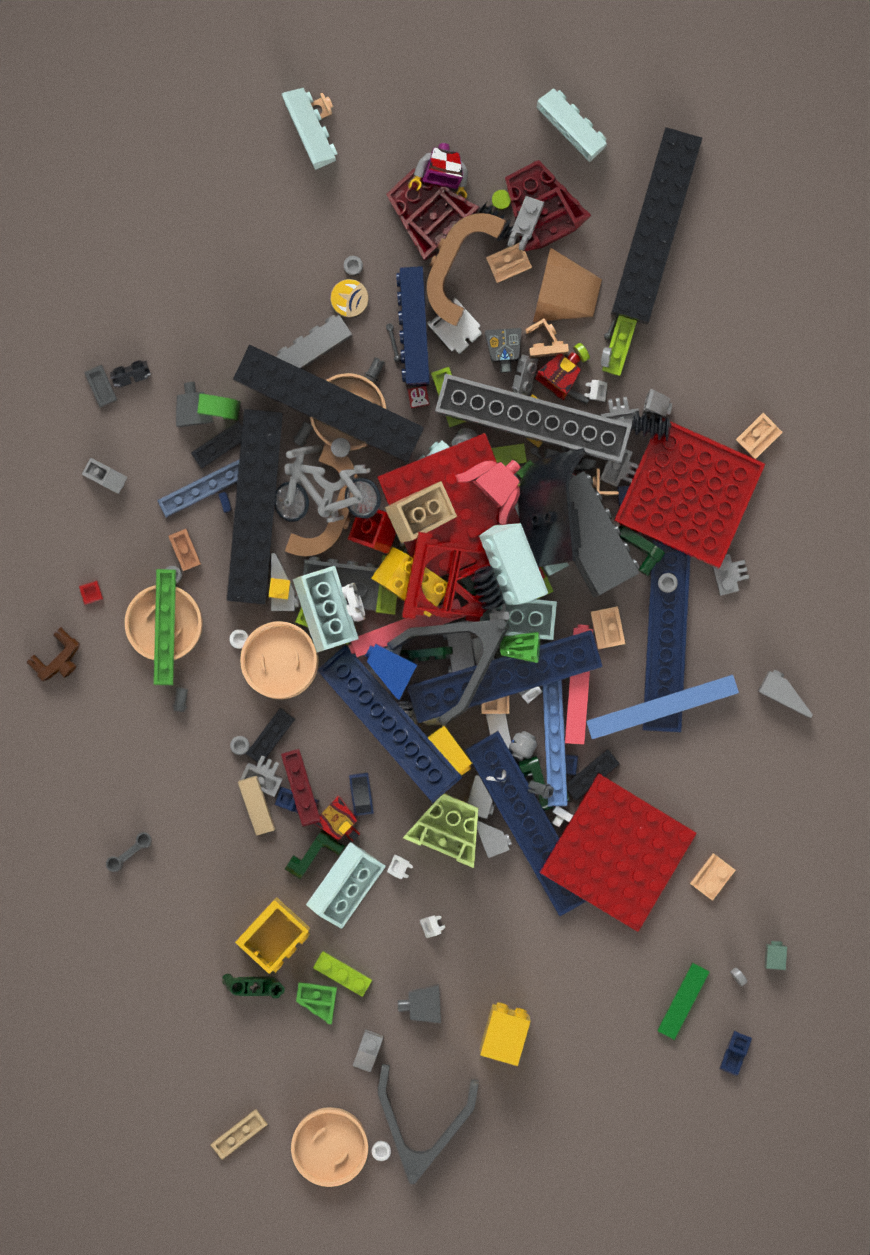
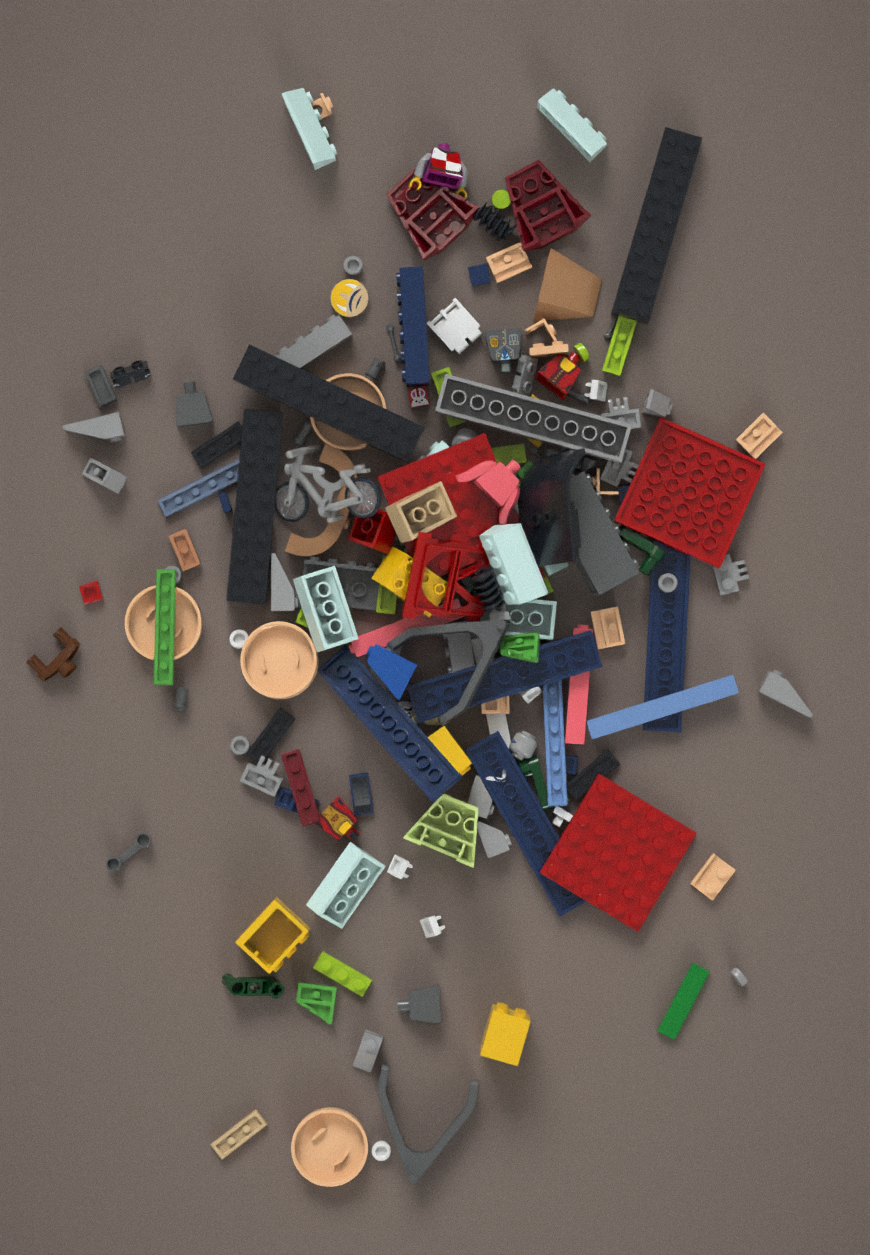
(105, 427): none -> light grey slope
(218, 407): bright green brick -> none
(256, 805): tan tile -> none
(279, 588): yellow plate -> none
(298, 867): dark green beam -> none
(340, 447): light grey tile -> none
(355, 605): white plate -> none
(423, 654): dark green plate -> none
(448, 251): medium nougat arch -> none
(479, 275): none -> dark blue tile
(526, 221): light grey hinge -> none
(544, 790): dark grey pin -> none
(606, 357): light grey tile -> none
(651, 425): black piece -> none
(735, 1053): dark blue slope -> none
(775, 955): sand green brick -> none

